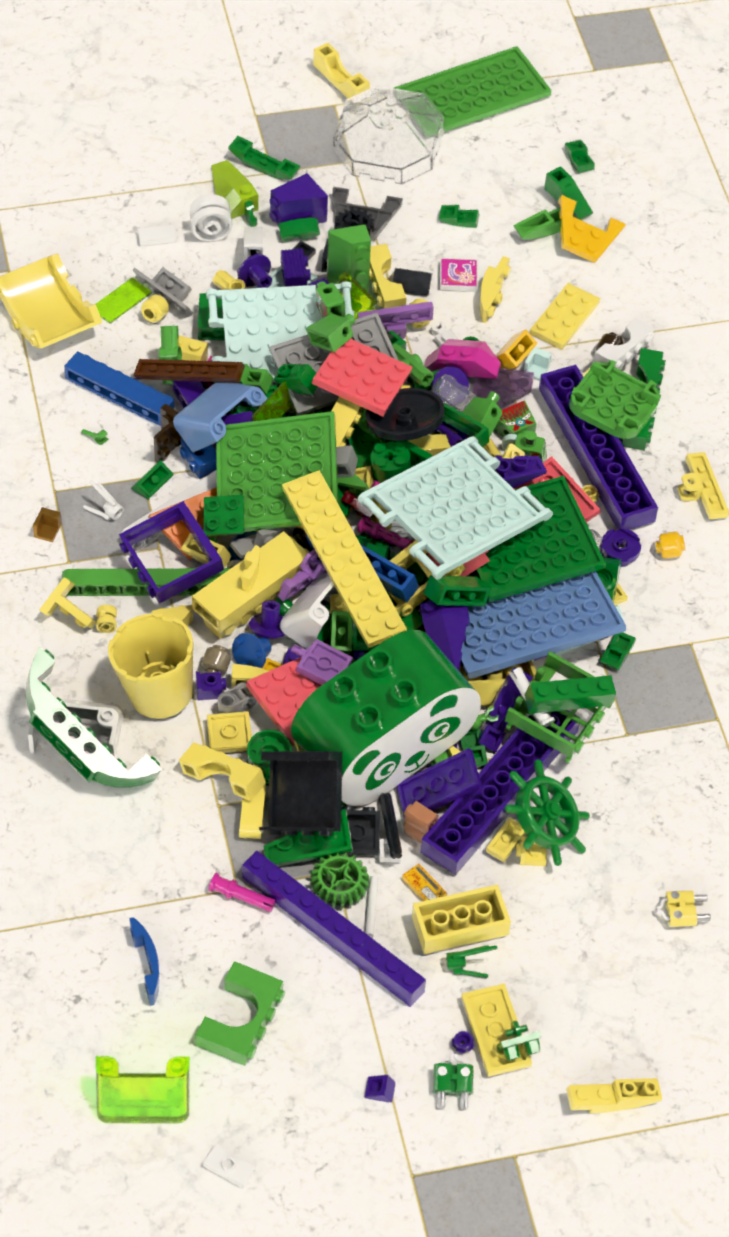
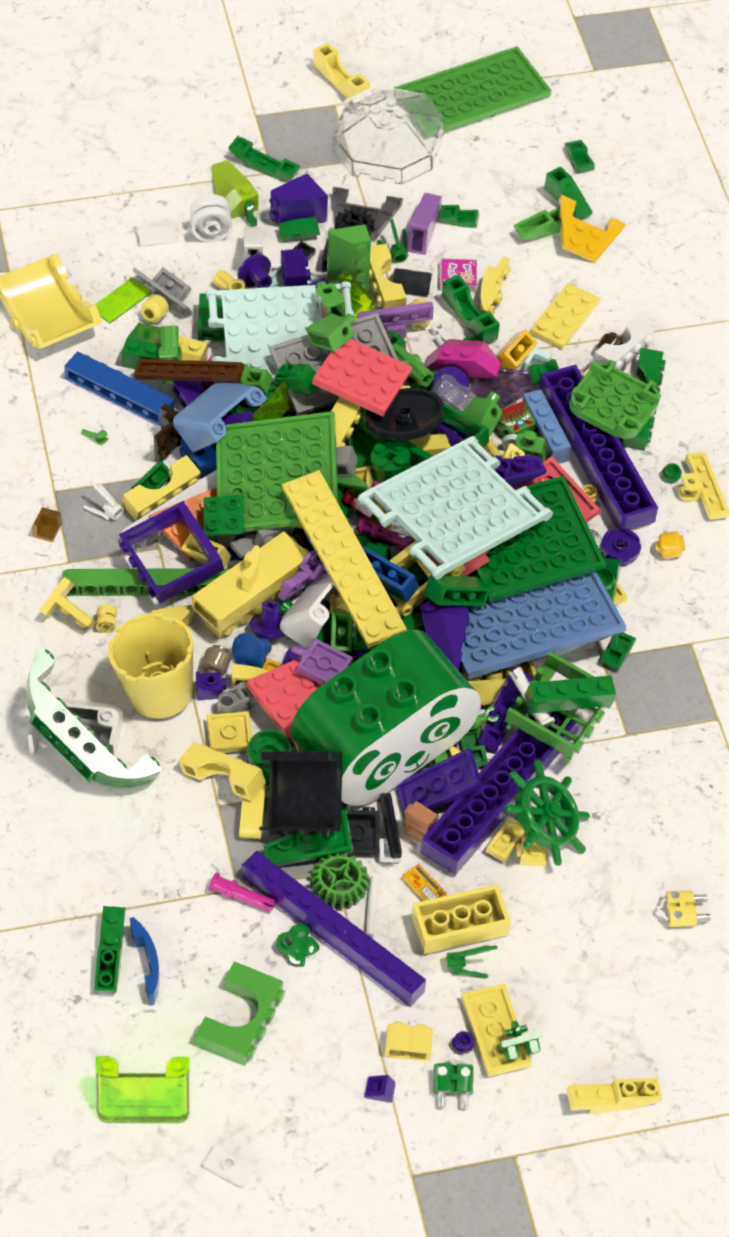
(110, 949): none -> green slope
(141, 344): none -> green slope
(142, 500): none -> light yellow arch
(301, 944): none -> green plate
(398, 251): none -> green plant
(408, 1041): none -> light yellow brick
(424, 223): none -> medium lavender slope
(458, 296): none -> green arch
(536, 370): none -> green bracket
(548, 426): none -> medium blue arch
(671, 472): none -> green plate

